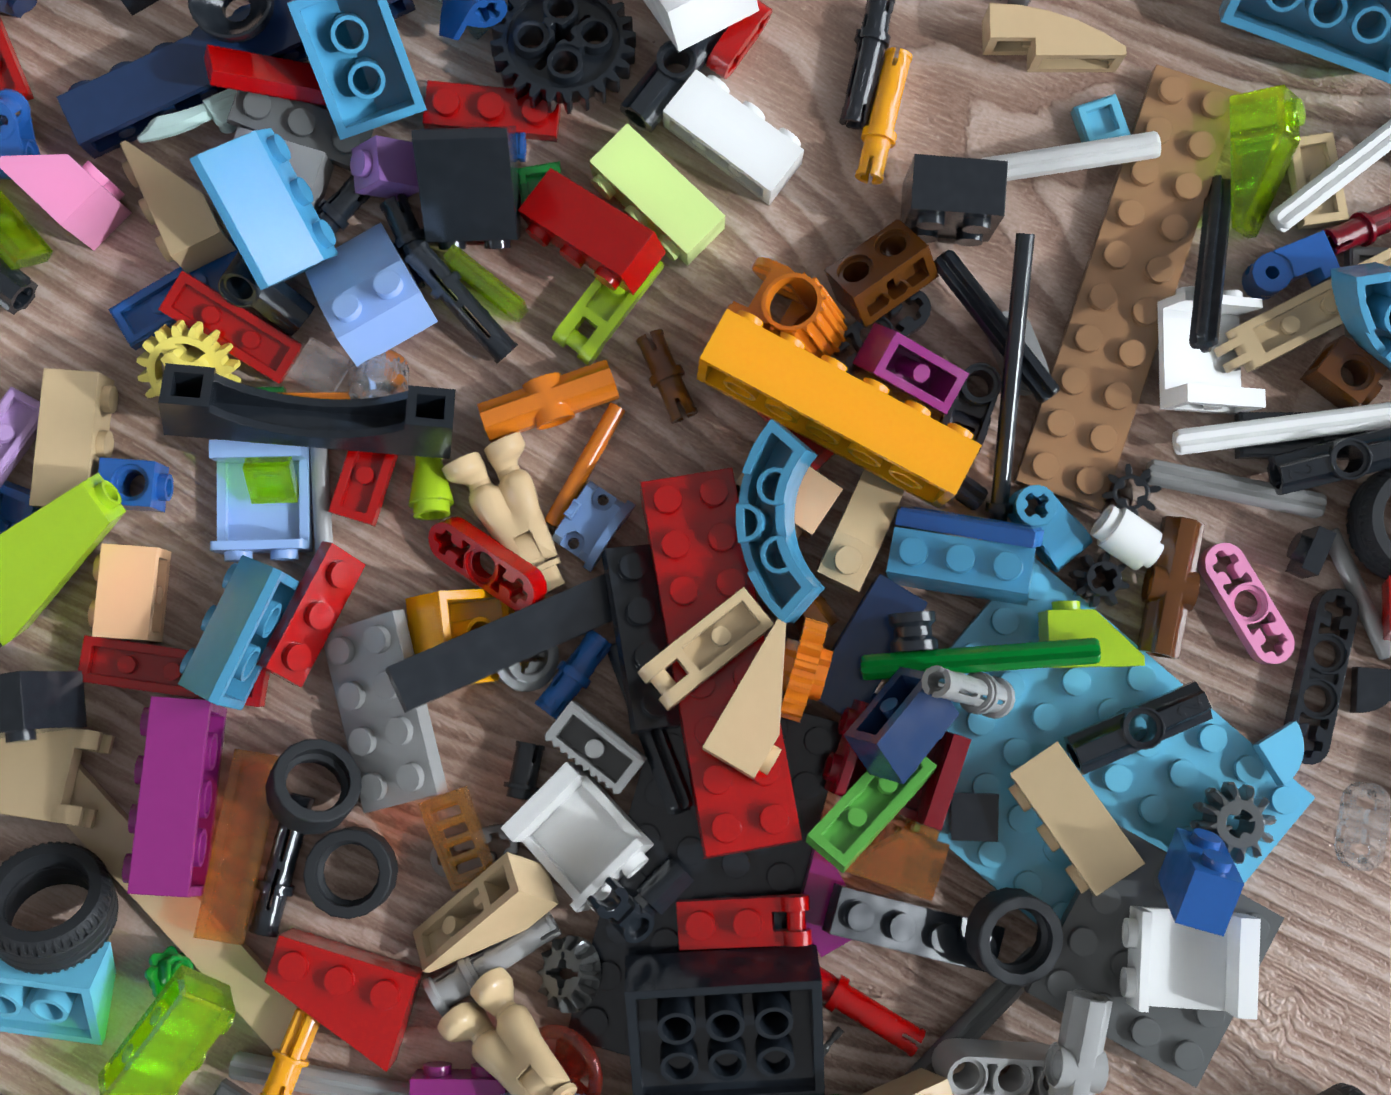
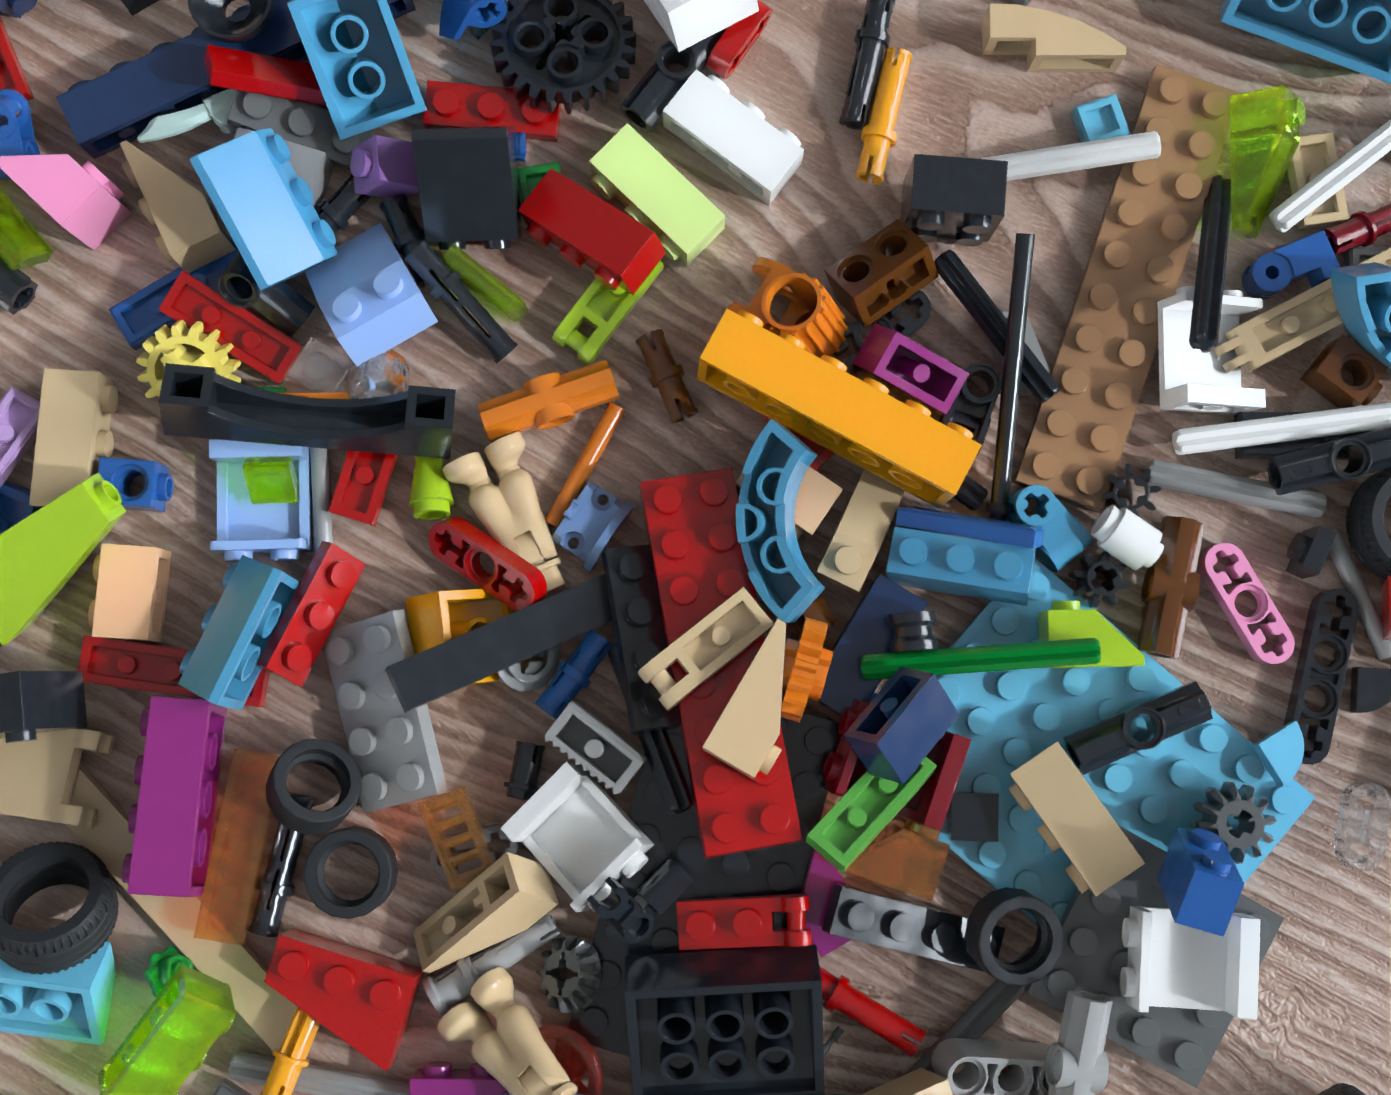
(969, 691): light grey pin -> none

